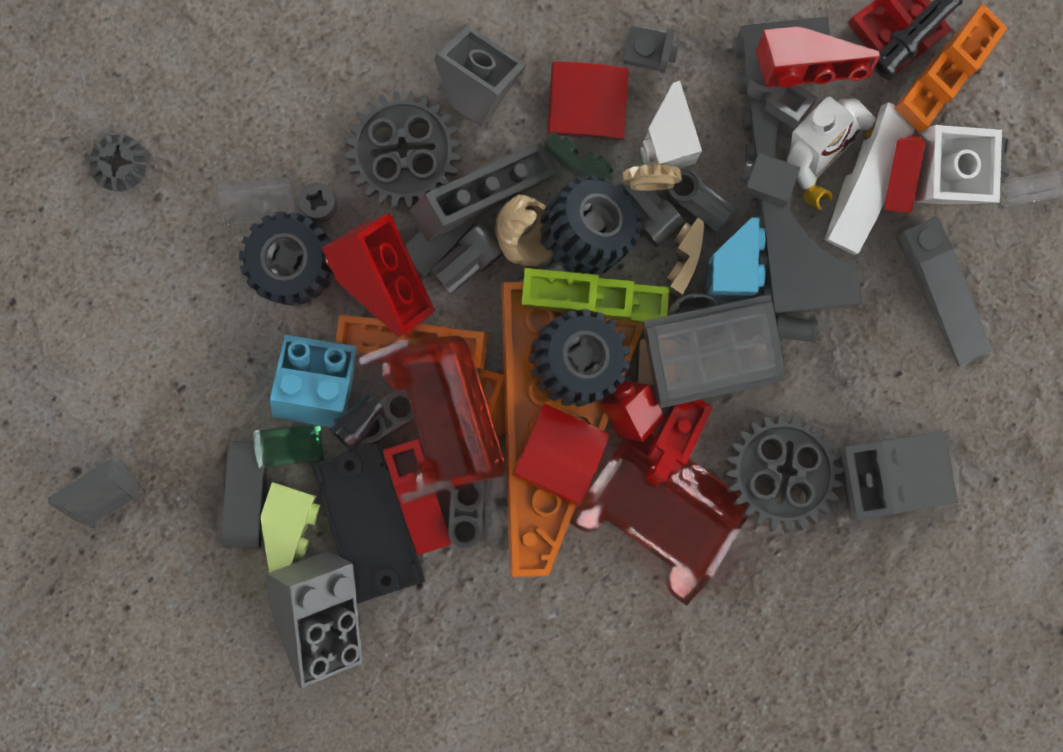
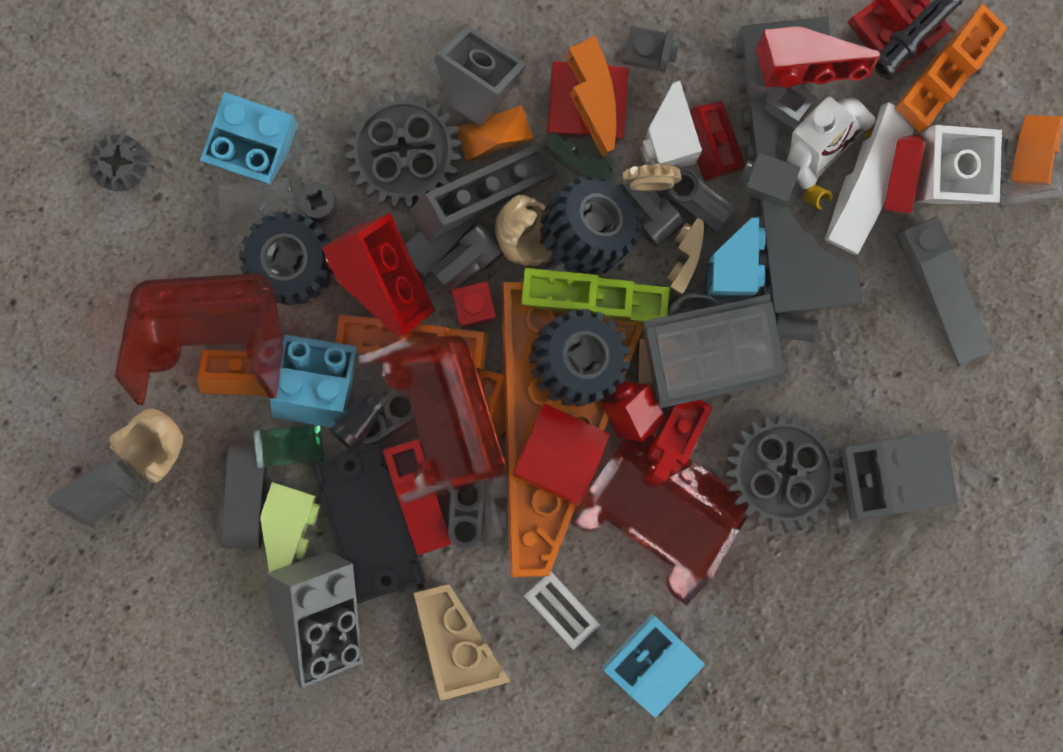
(149, 444): none -> tan hair
(199, 312): none -> clear red windscreen
(227, 374): none -> orange slope
(249, 138): none -> medium azure slope
(454, 647): none -> tan wing
(474, 305): none -> red brick
(496, 134): none -> orange slope
(583, 633): none -> white tile
(594, 94): none -> orange slope
(653, 665): none -> medium azure slope
(717, 140): none -> red slope
(1036, 150): none -> orange slope

